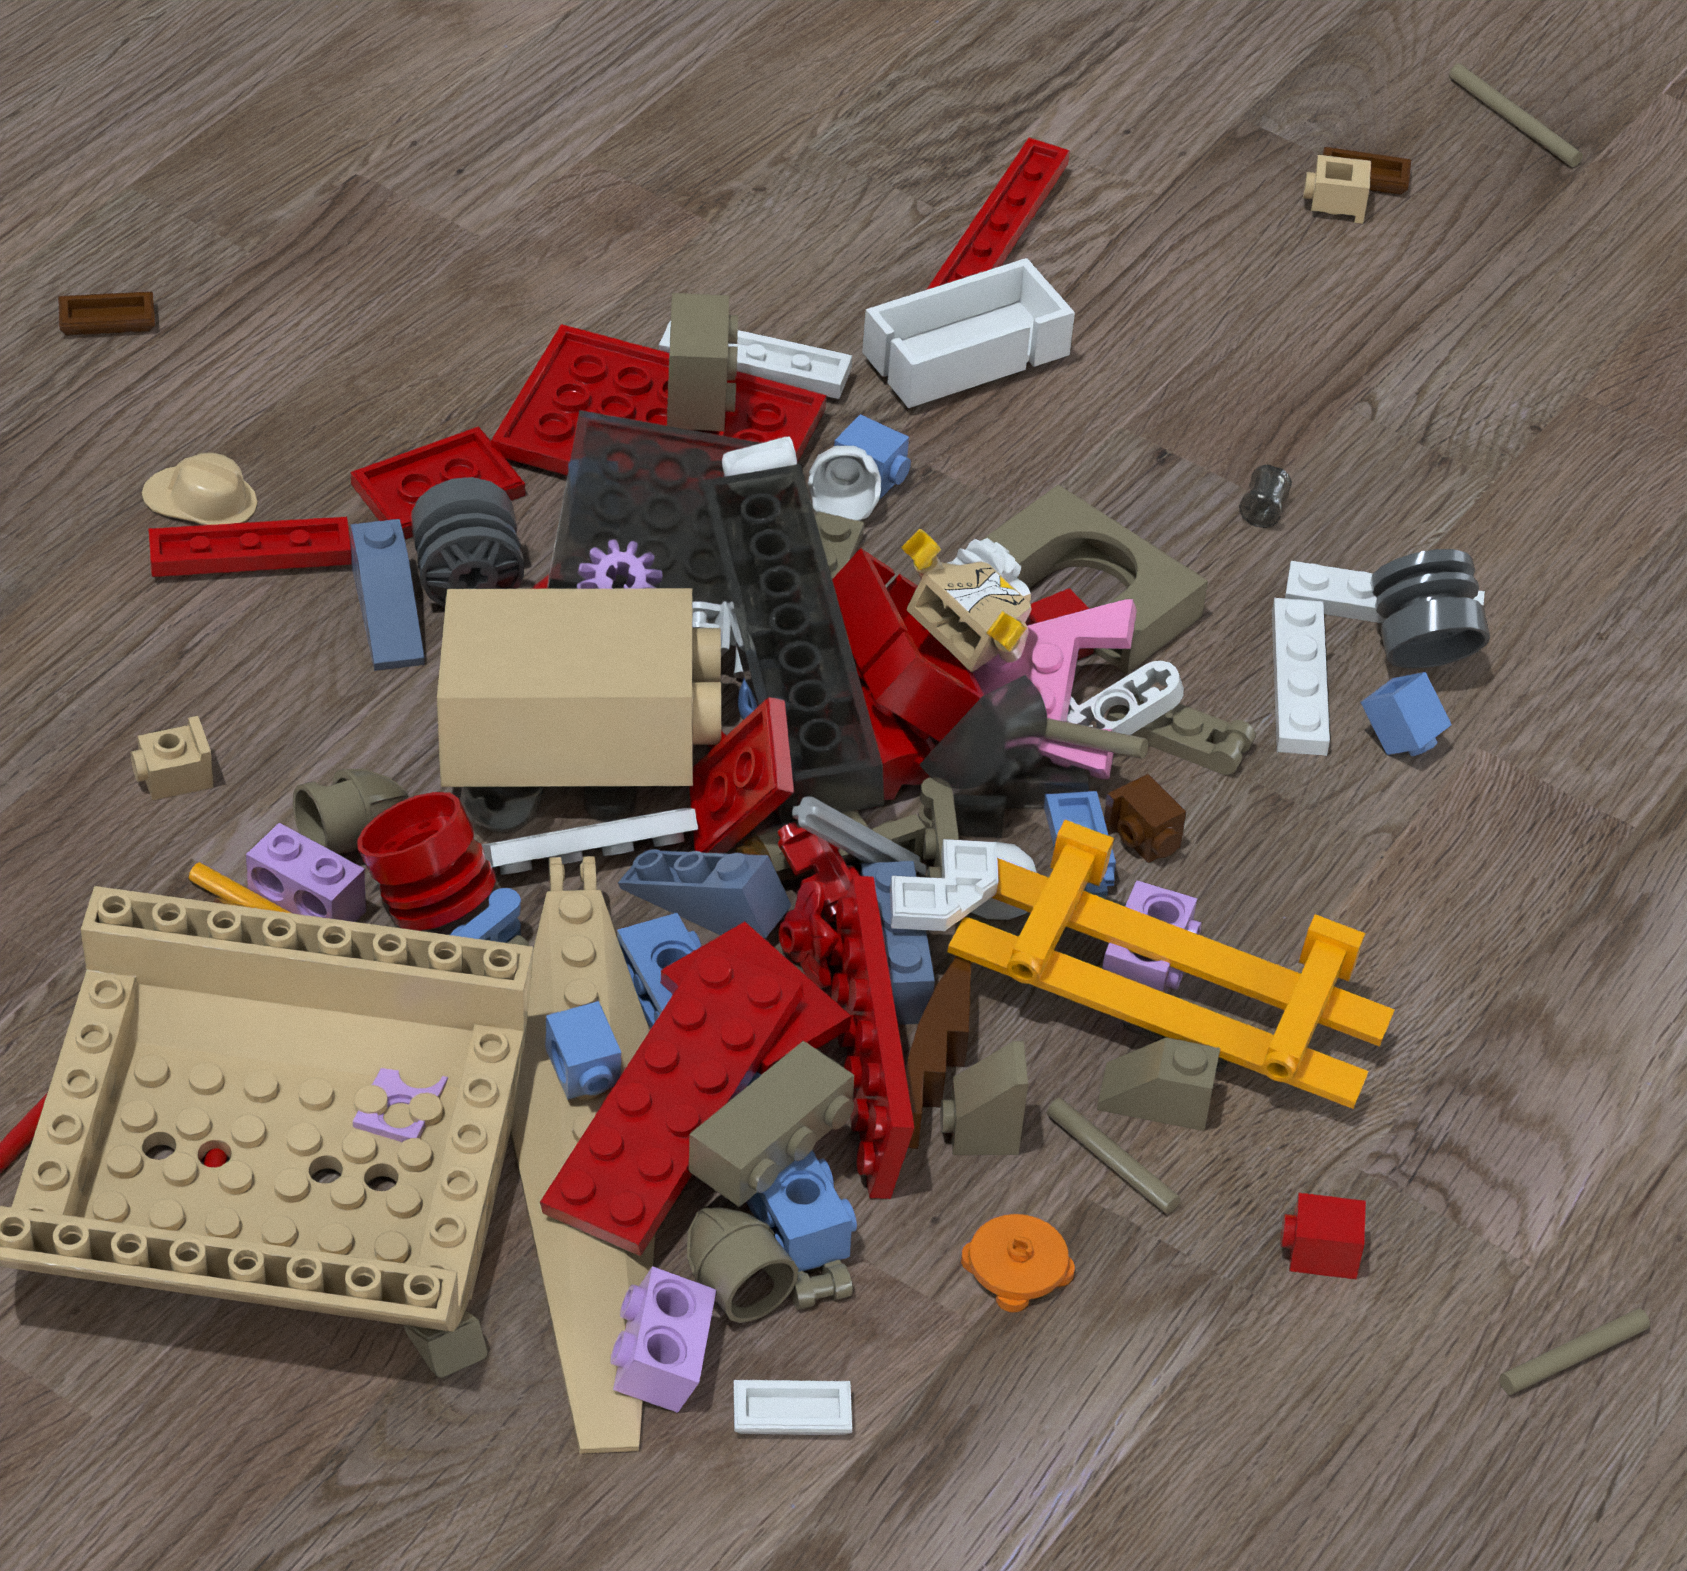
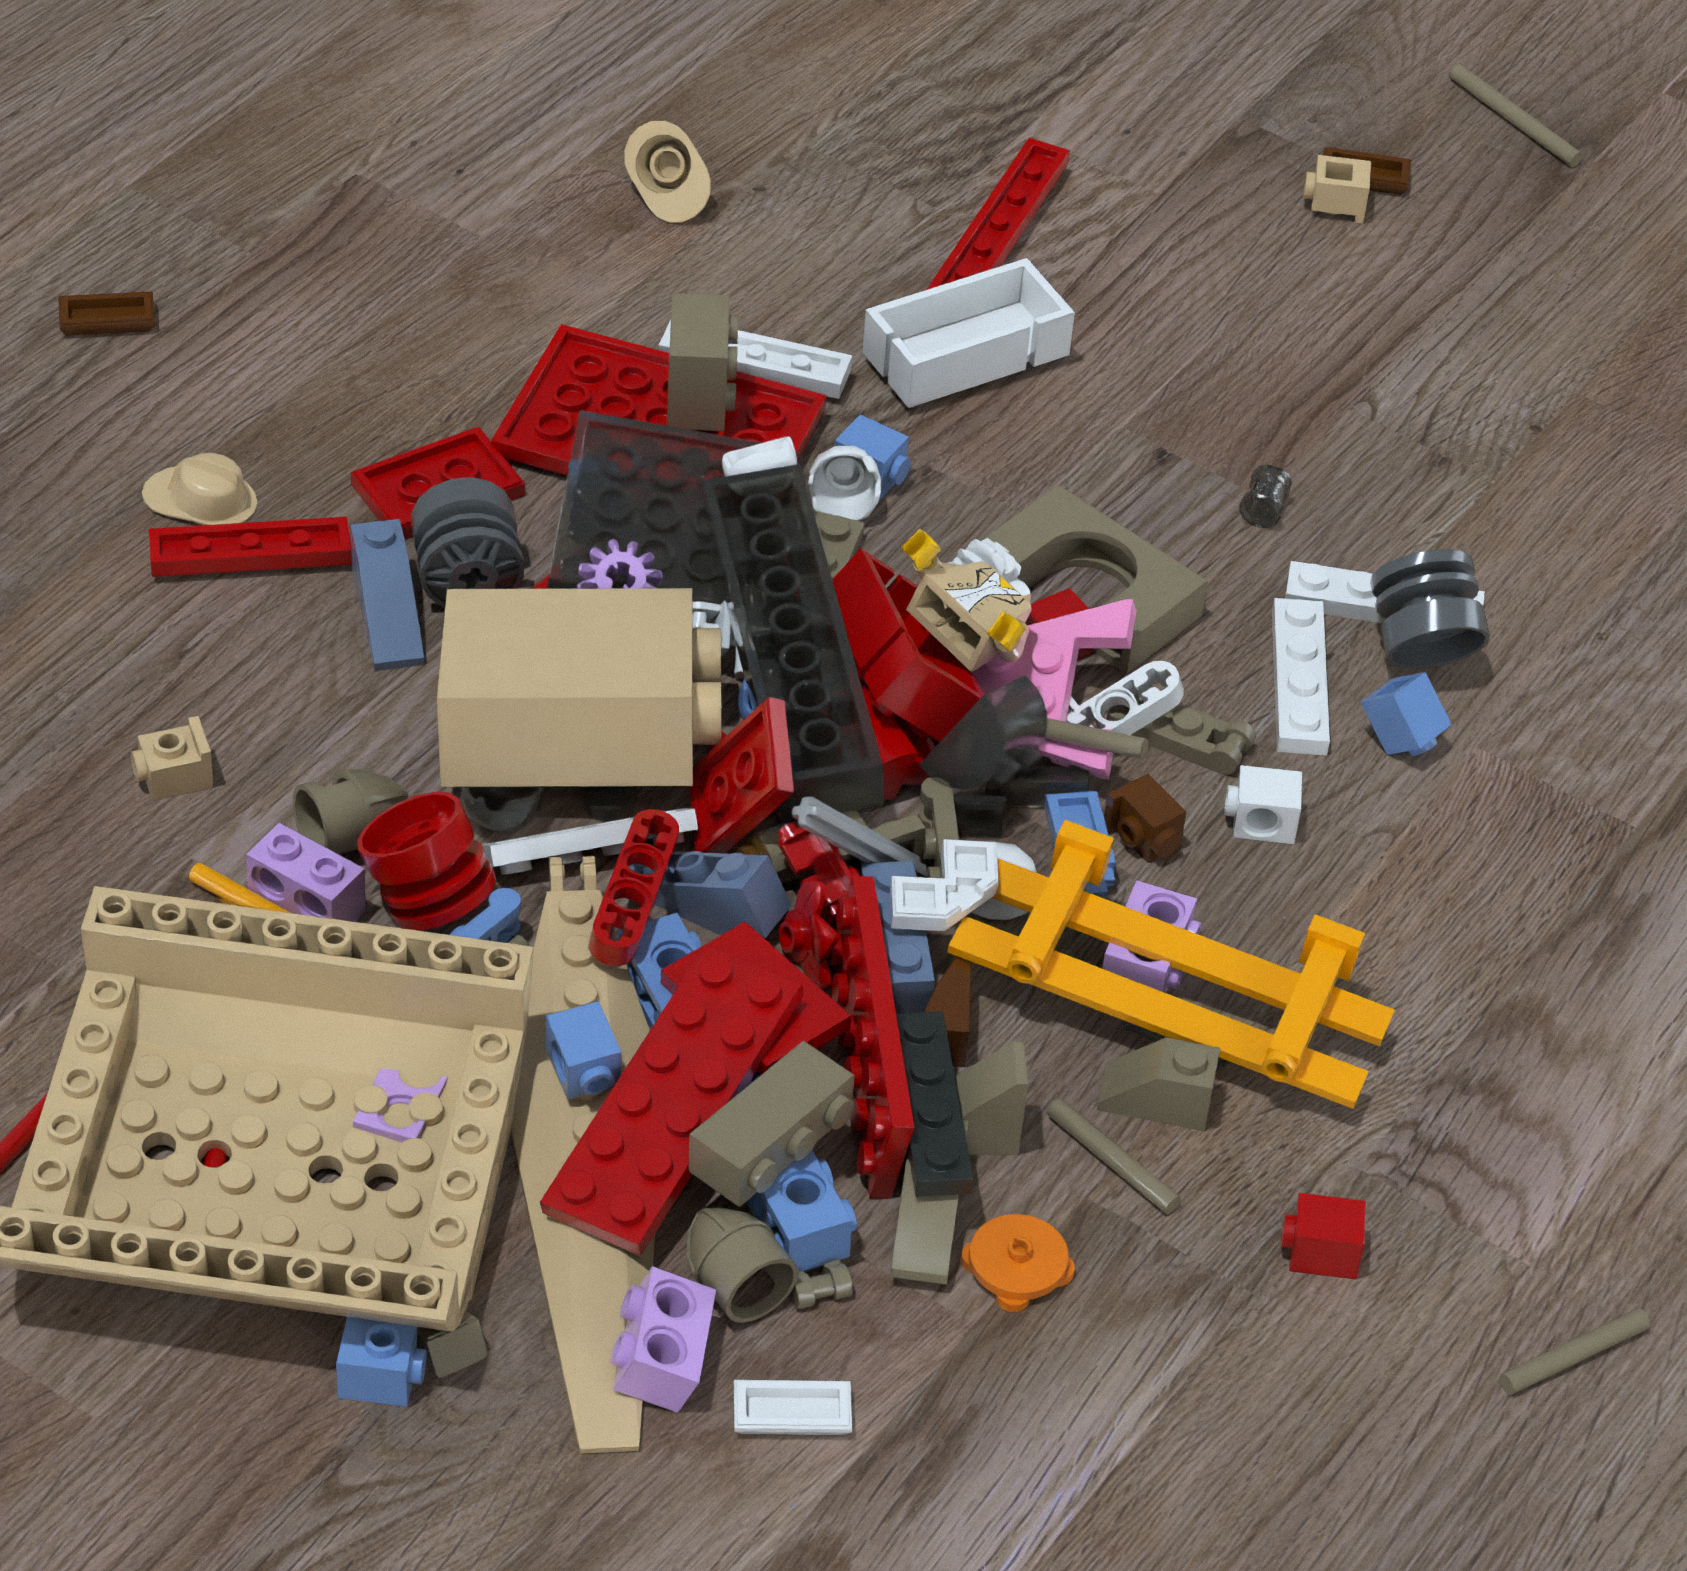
(379, 1362): none -> medium blue brick
(633, 886): none -> red beam
(667, 171): none -> tan piece
(924, 1233): none -> dark tan slope
(938, 1142): none -> pearl dark grey plate
(1265, 804): none -> white brick

